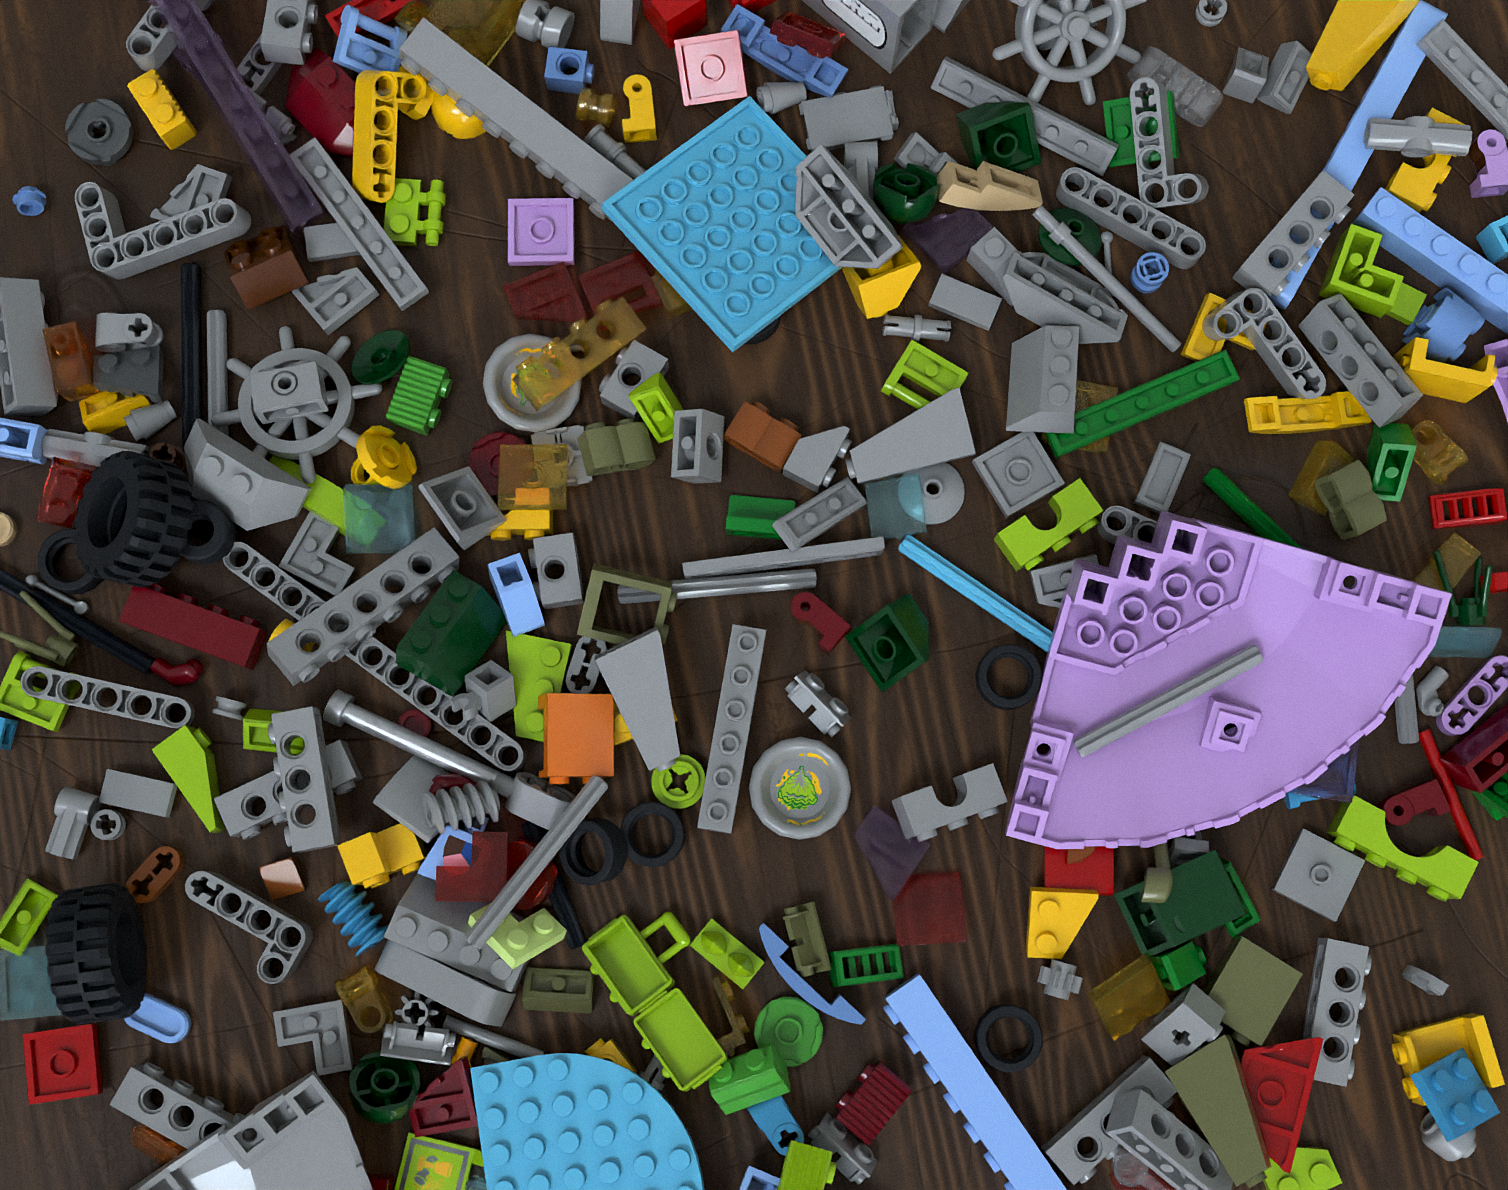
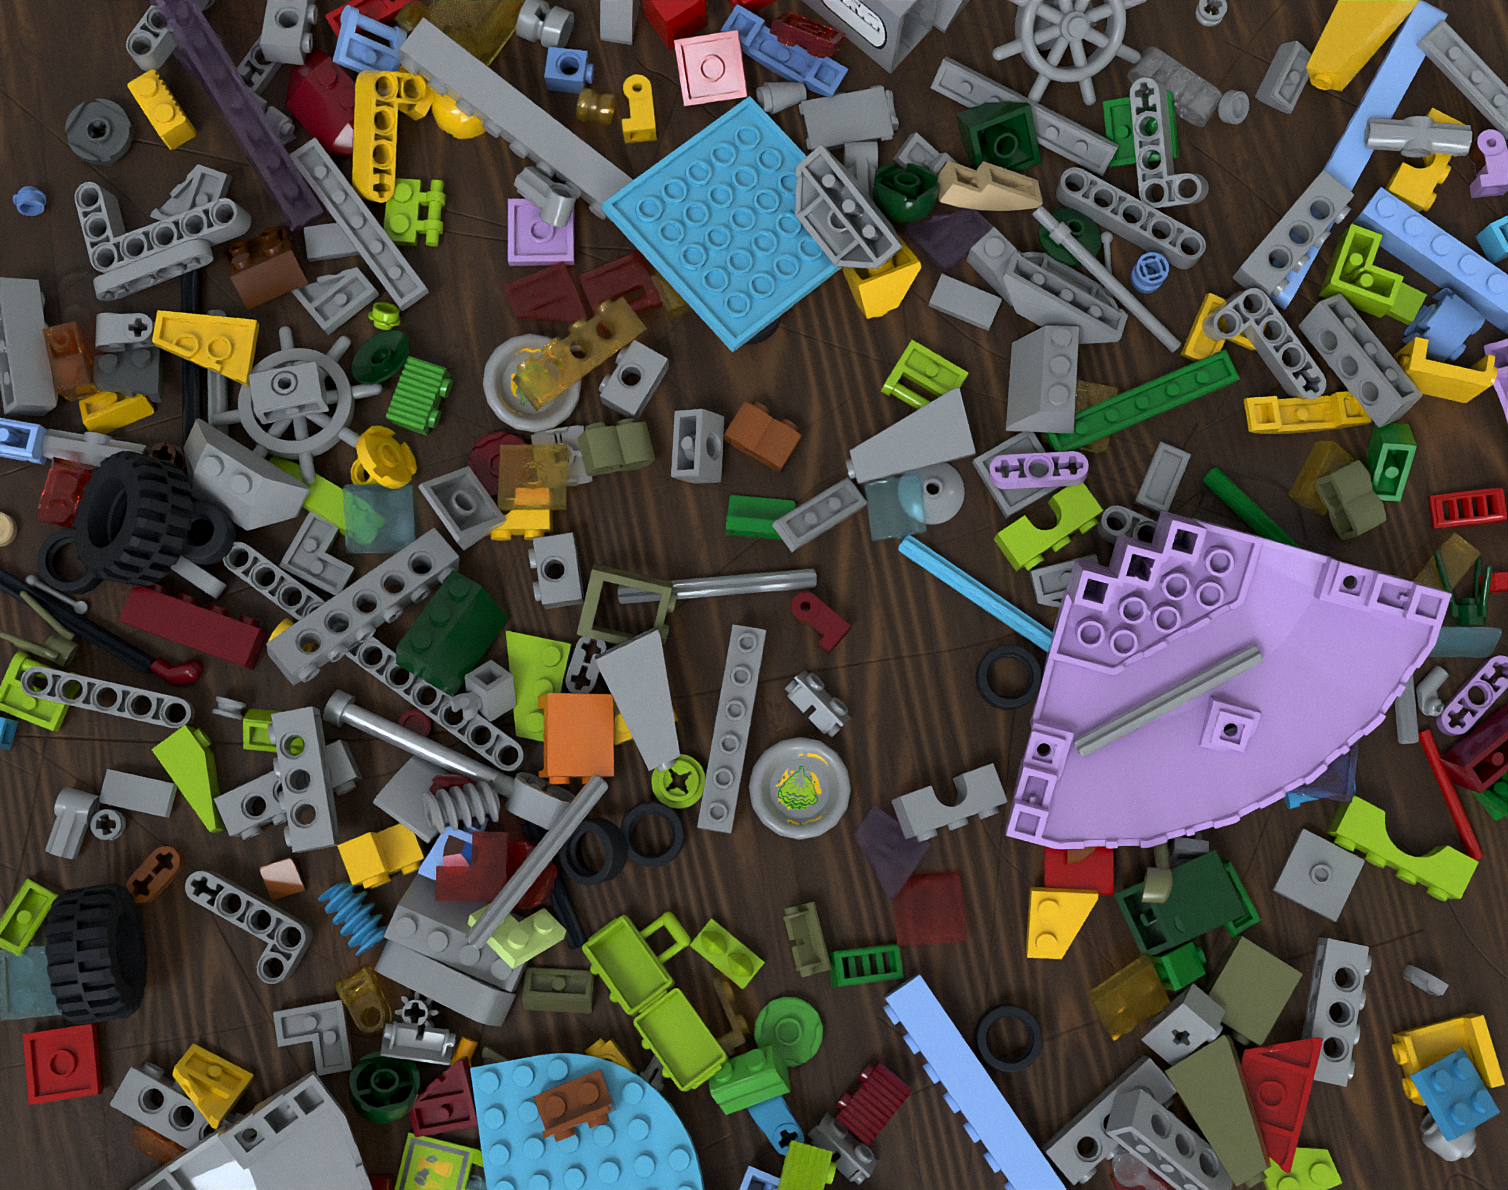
(149, 419): light grey cone -> none
(153, 270): none -> light grey beam
(160, 1020): light blue tile -> none
(199, 577): none -> light grey beam
(210, 341): none -> yellow wing
(211, 1083): none -> yellow wing
(385, 315): none -> lime plate
(490, 1038): light grey bar -> none
(516, 594): light blue slope -> none
(551, 198): none -> light grey piece
(574, 1104): none -> dark orange bracket
(613, 151): light grey pin -> none
(656, 406): lime slope -> none
(784, 558): light grey tile -> none
(814, 457): light grey slope -> none
(837, 1008): medium blue slope -> none
(892, 641): dark green slope -> none
(916, 327): light grey pin -> none
(1060, 979): light grey gear -> none
(1063, 479): none -> lavender beam
(1233, 107): none -> light grey tile
(1246, 75): light grey slope -> none
(1405, 804): dark red leg -> none
(1438, 450): clear yellow piece -> none

